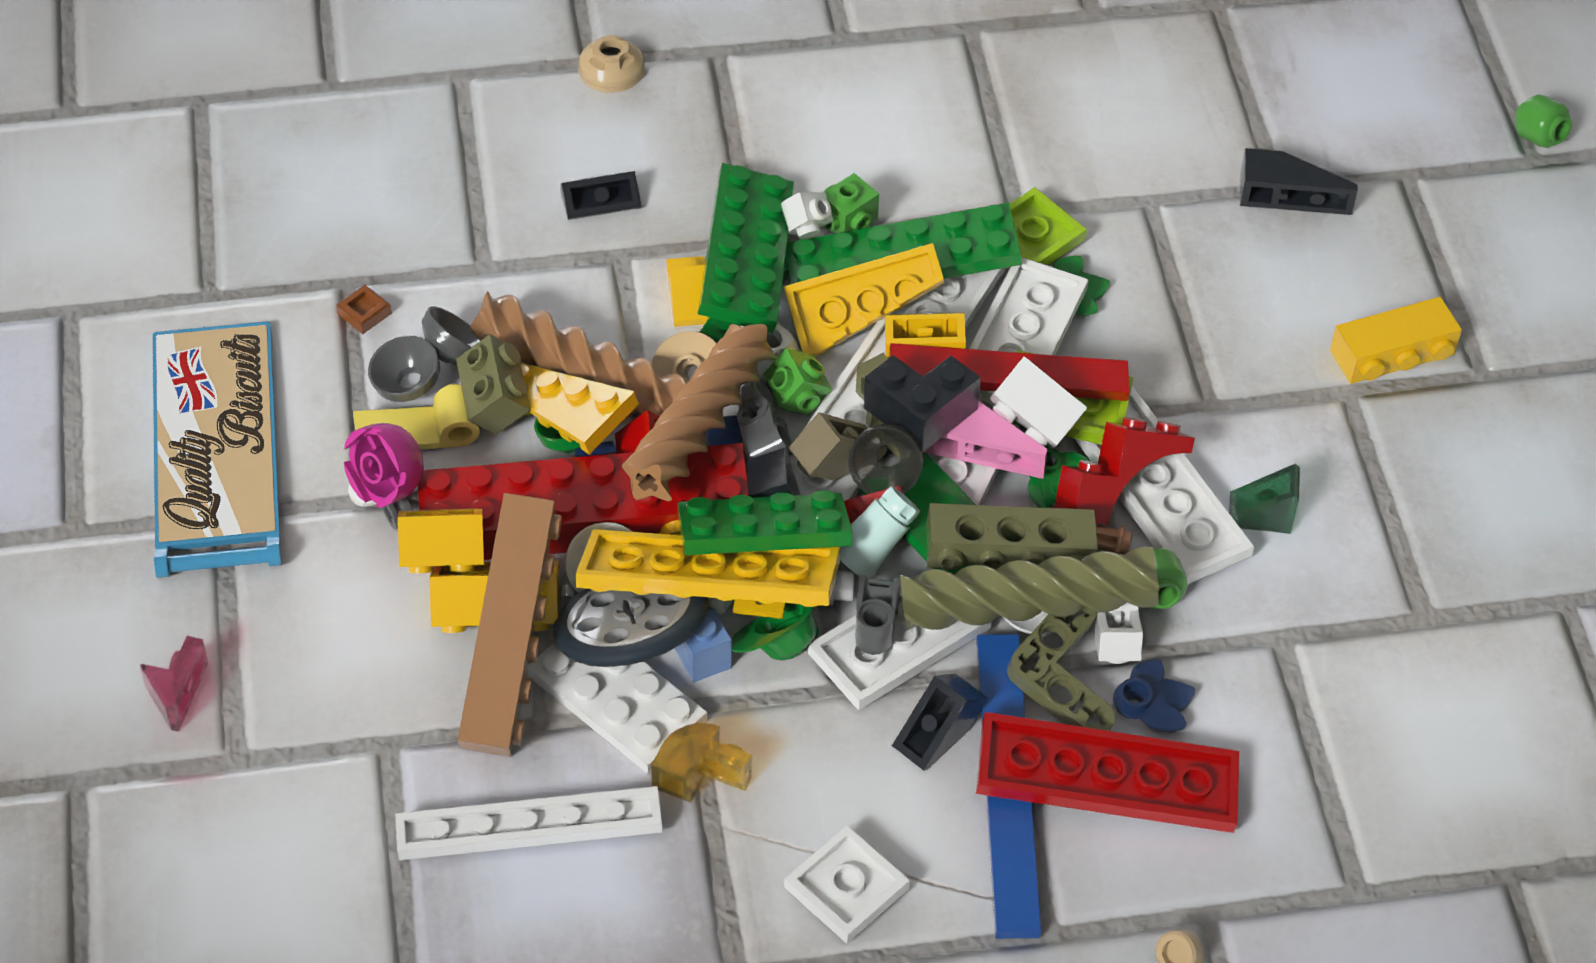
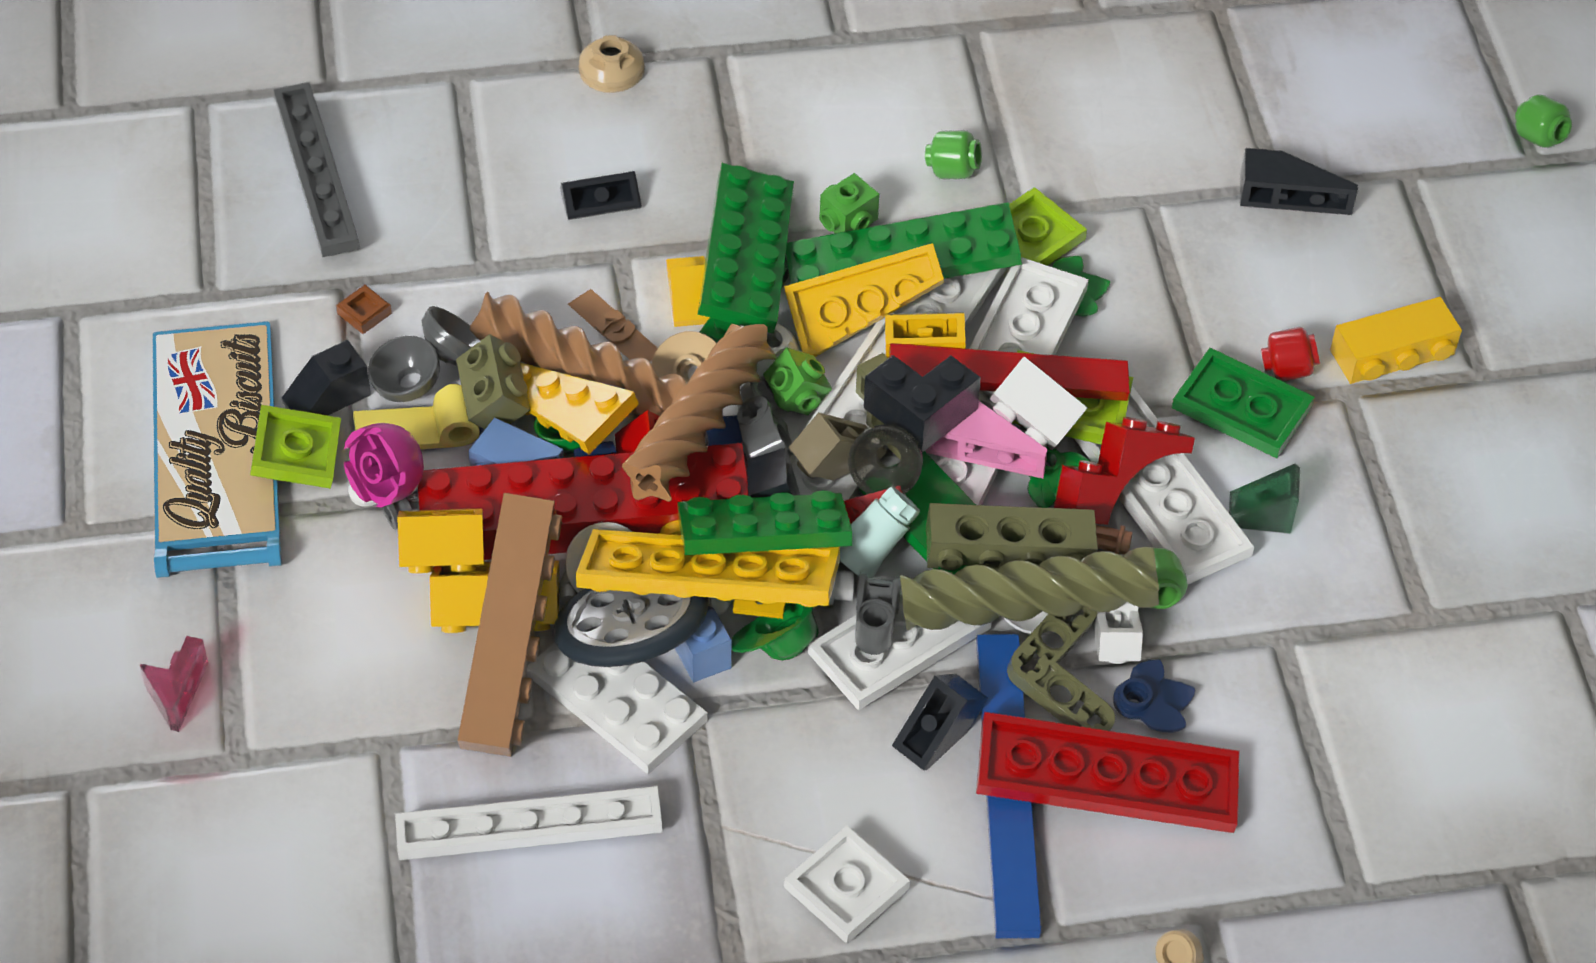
(295, 446): none -> lime plate
(316, 169): none -> dark grey plate
(329, 381): none -> black slope
(508, 444): none -> medium blue slope
(613, 326): none -> medium nougat piece
(696, 753): clear yellow brick -> none
(806, 213): white plate -> none
(953, 154): none -> bright green head
(1243, 402): none -> green plate
(1290, 354): none -> red head

